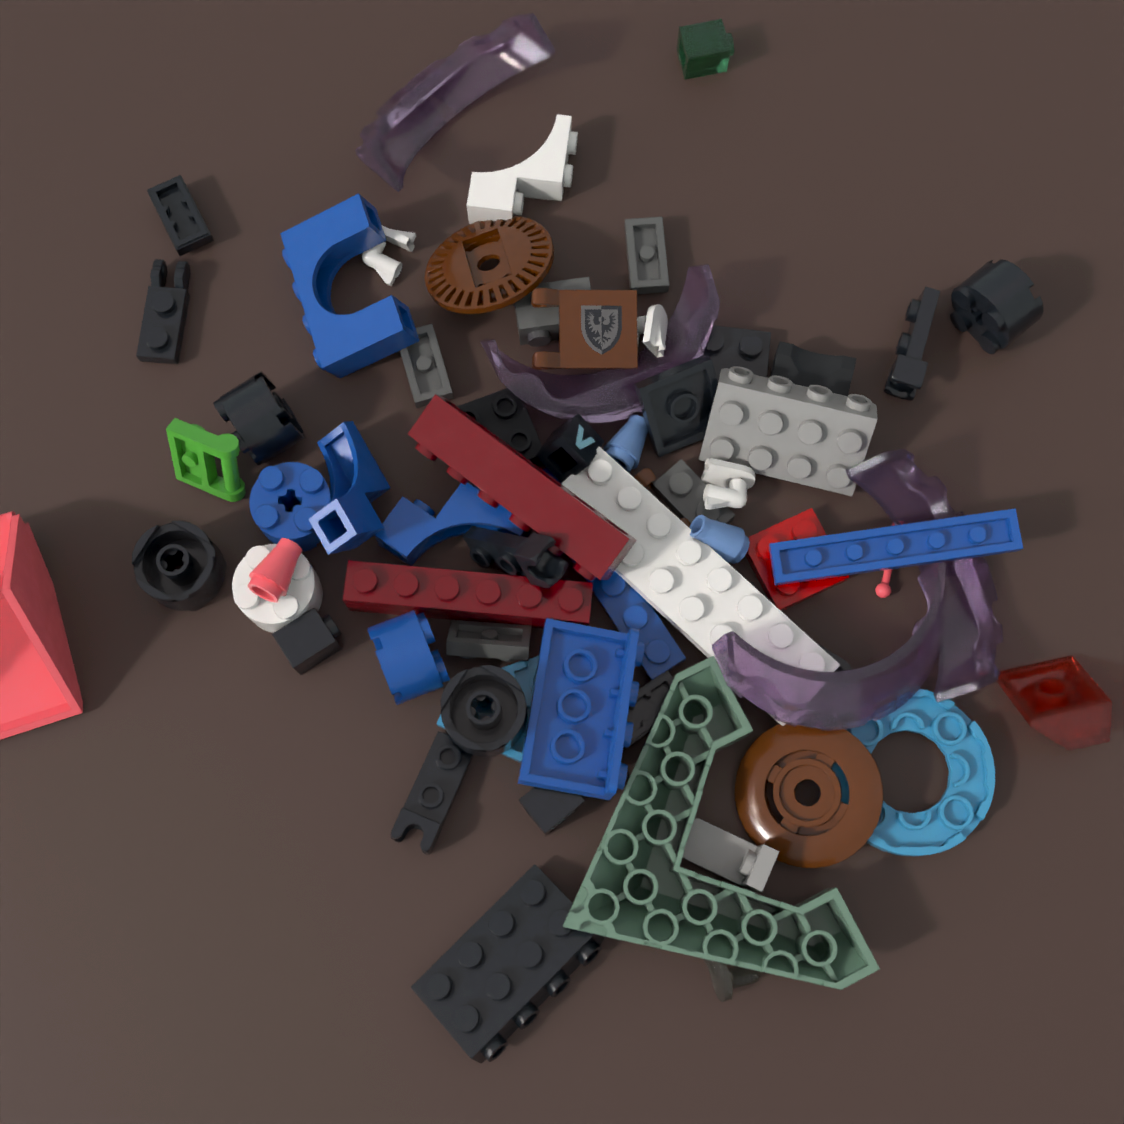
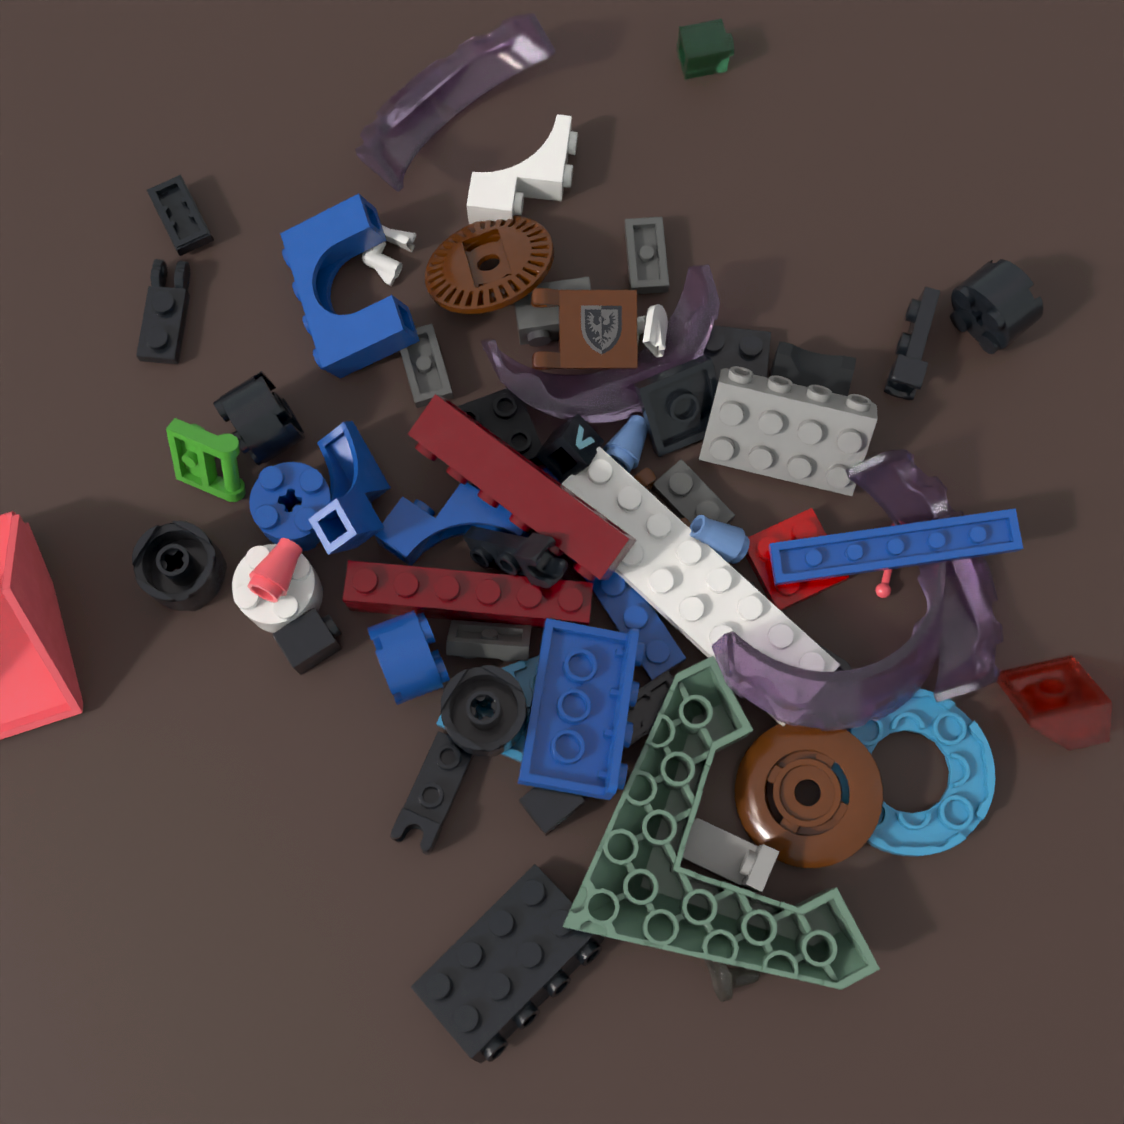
(726, 484): white piece -> none

